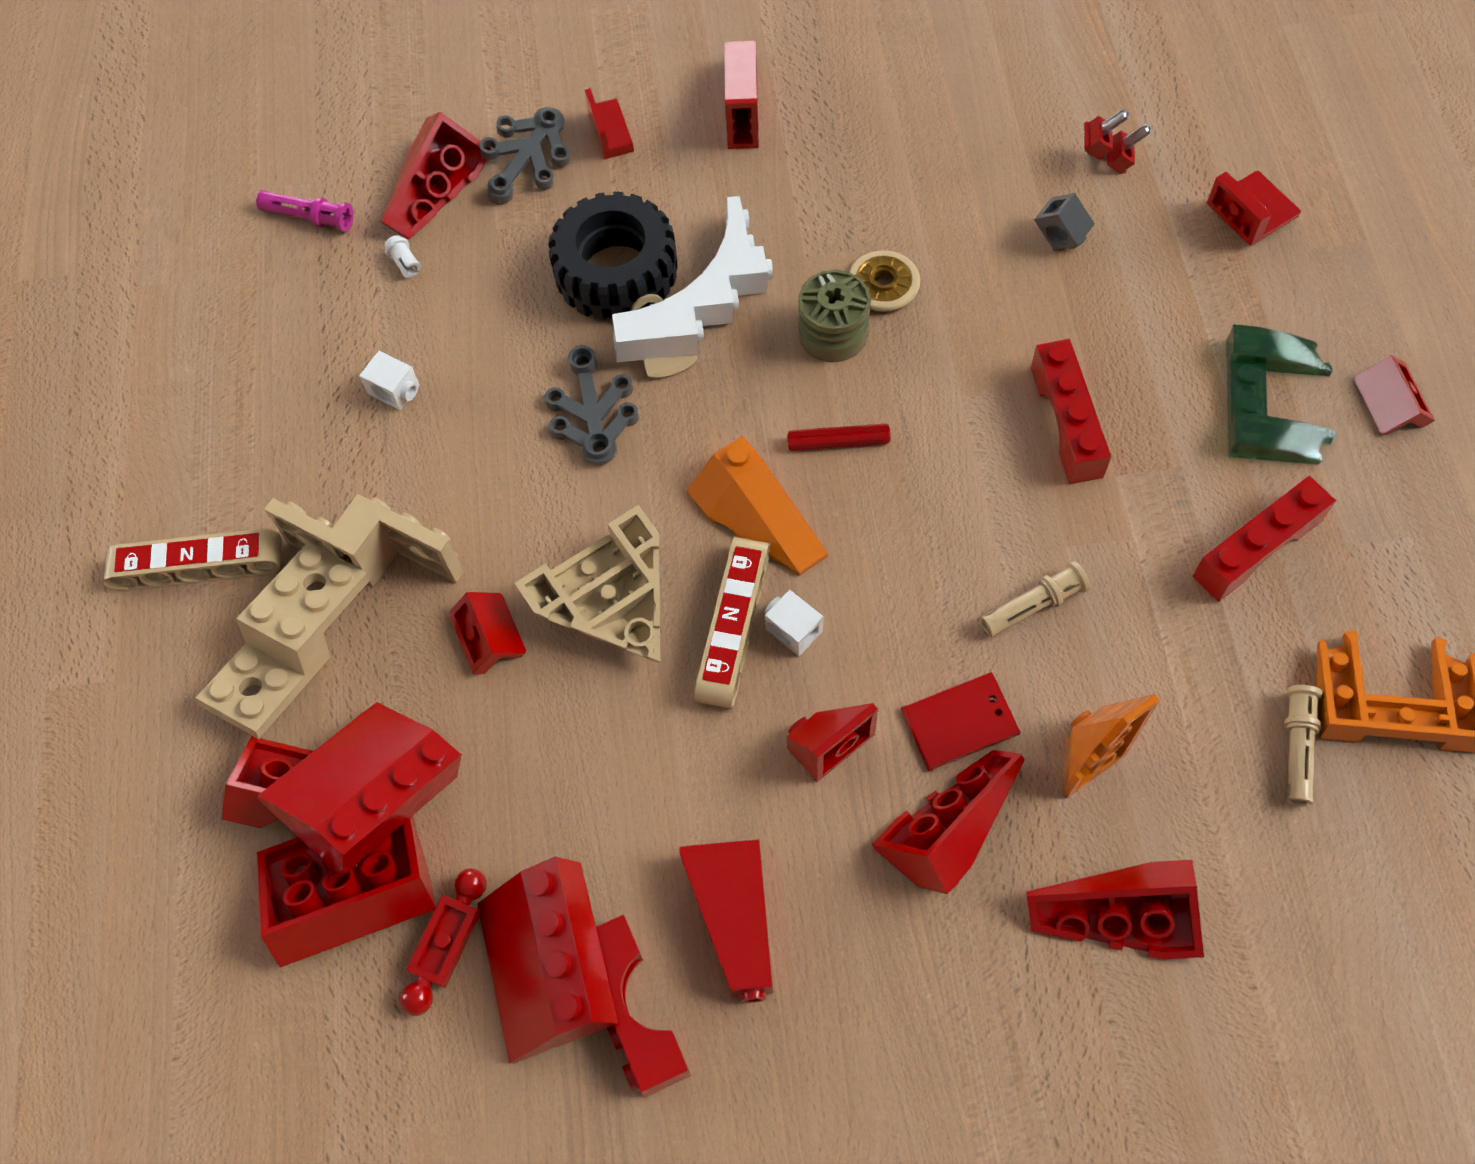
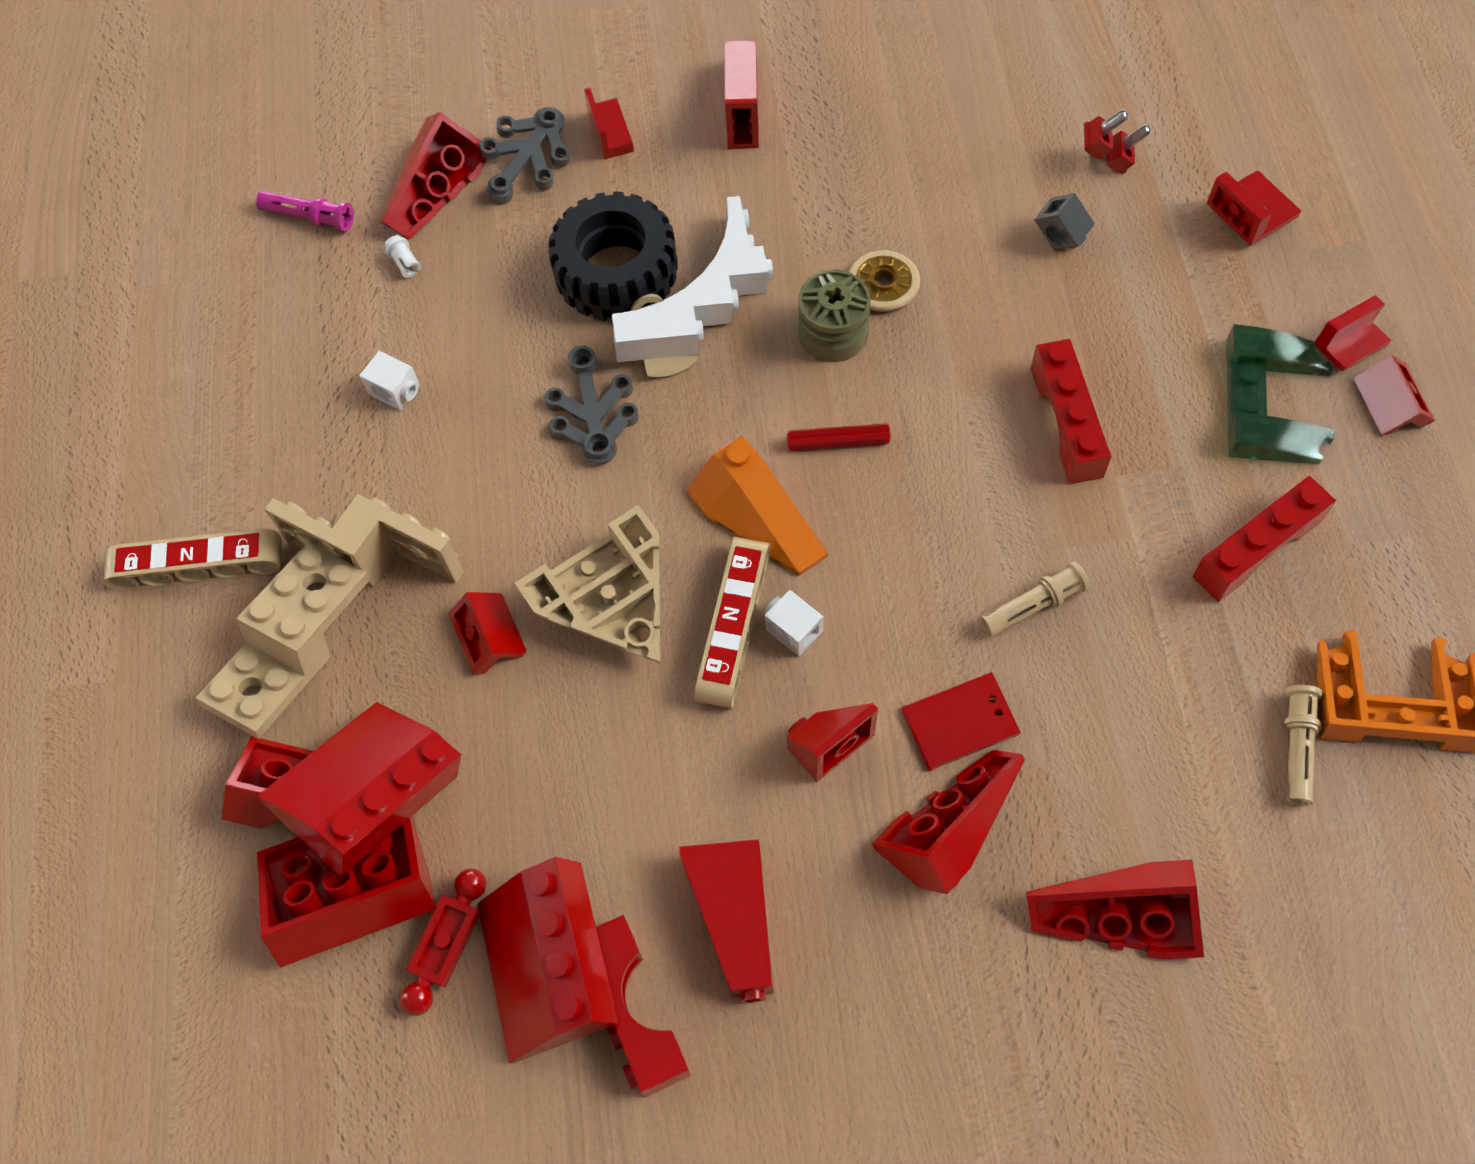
(1103, 739): orange wedge -> none
(1353, 335): none -> red panel

